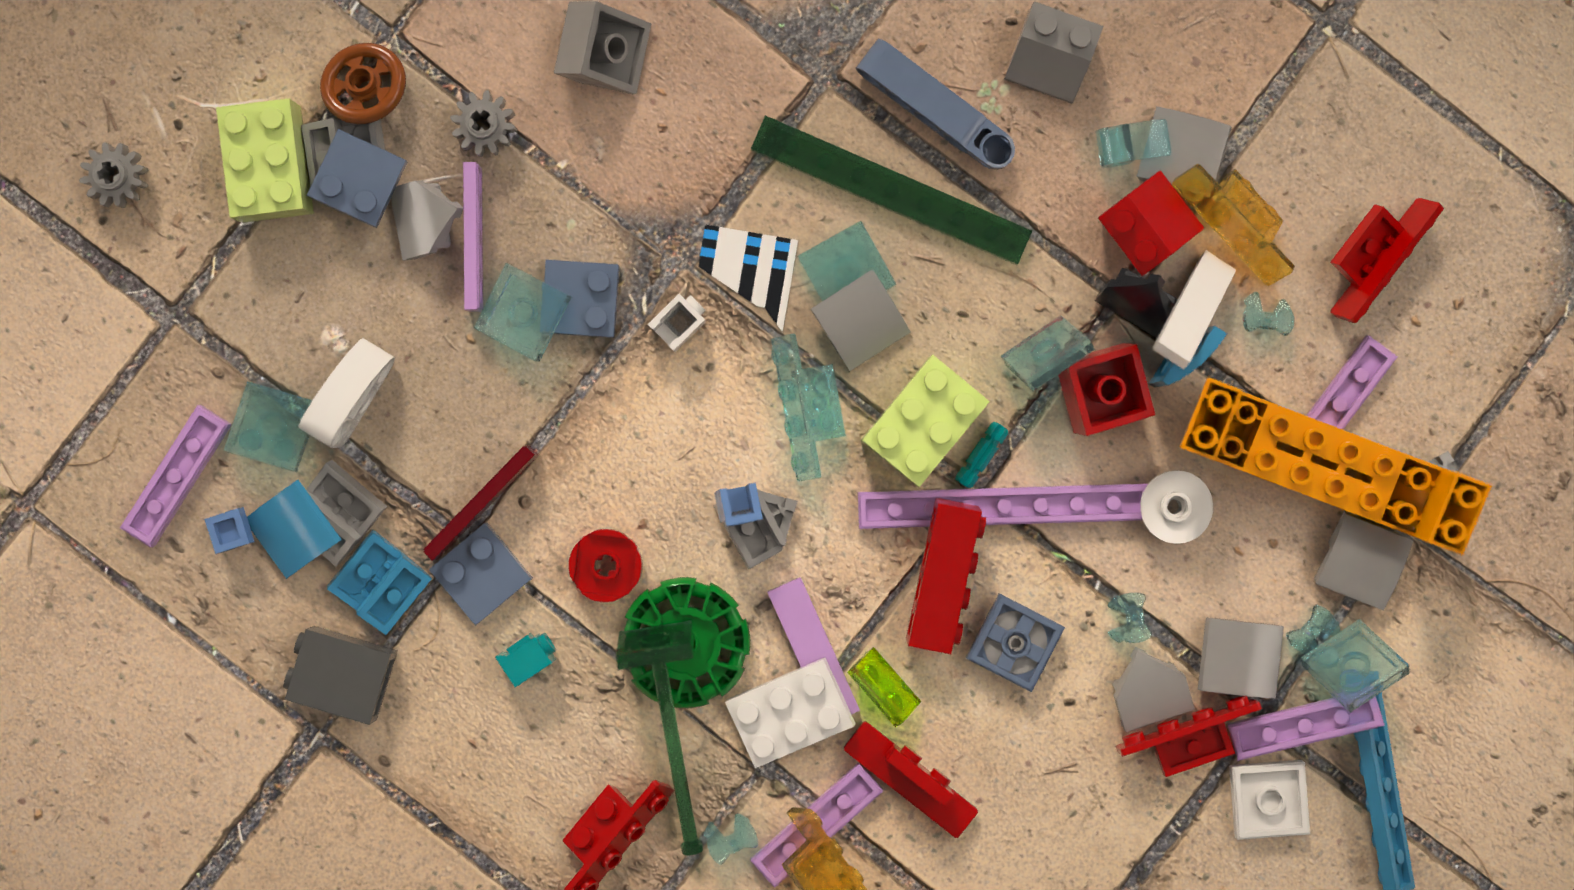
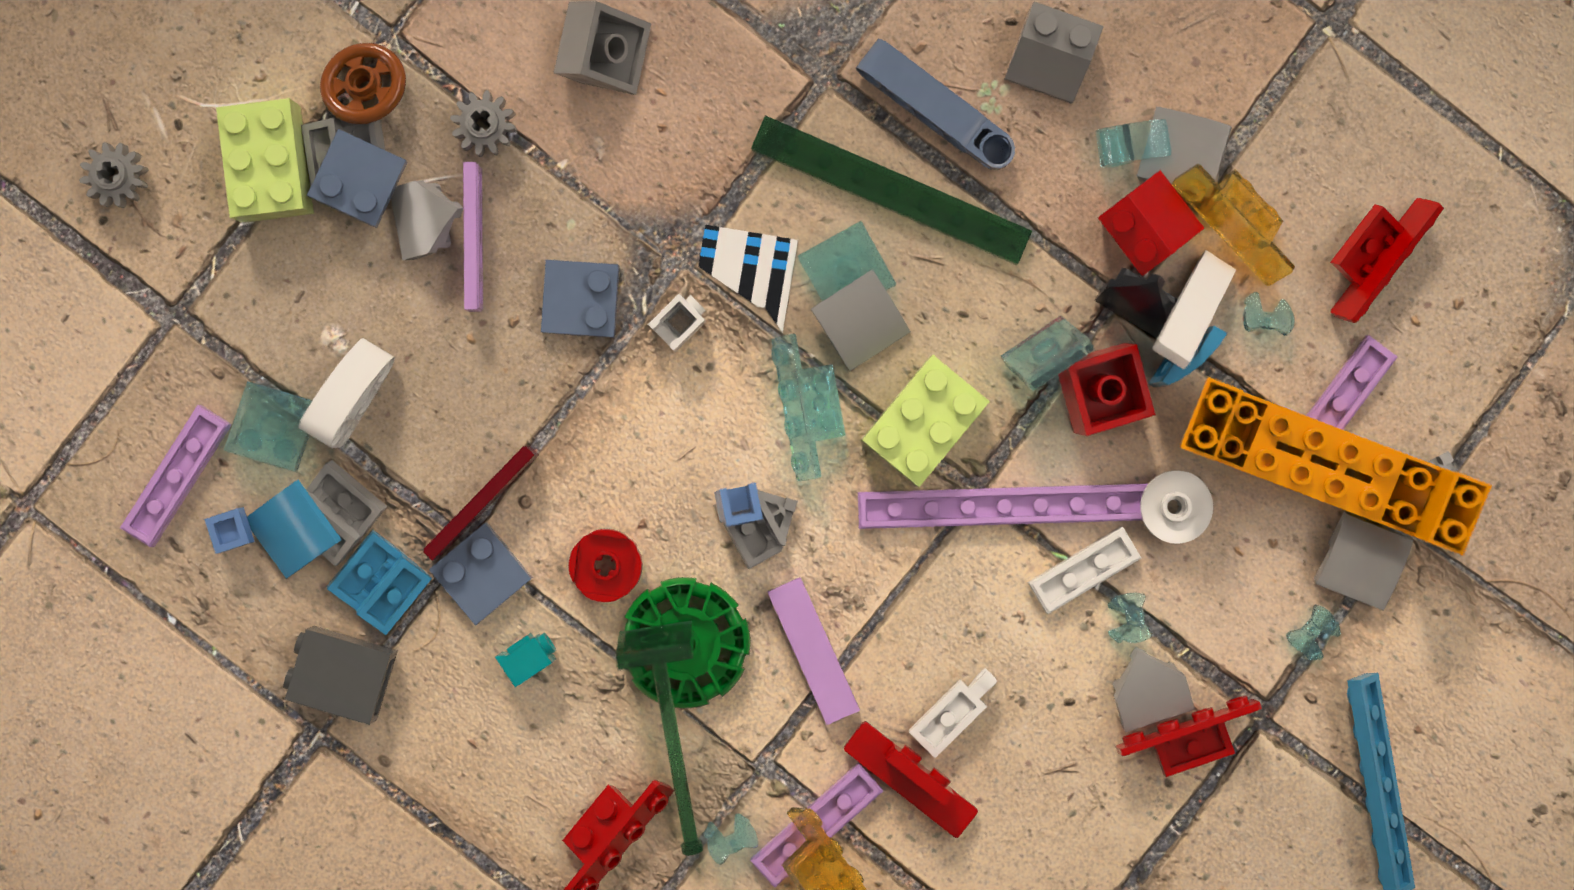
(522, 312): clear light blue tile -> none
(790, 712): white plate -> none
(884, 687): clear neon green plate -> none
(944, 576): red brick -> none
(952, 713): none -> white plate
(981, 454): teal axle -> none
(1015, 642): sand blue piece -> none
(1084, 570): none -> white tile
(1240, 658): light grey slope -> none
(1269, 799): white tile -> none
(1301, 726): lavender tile -> none
(1355, 665): clear light blue plate -> none

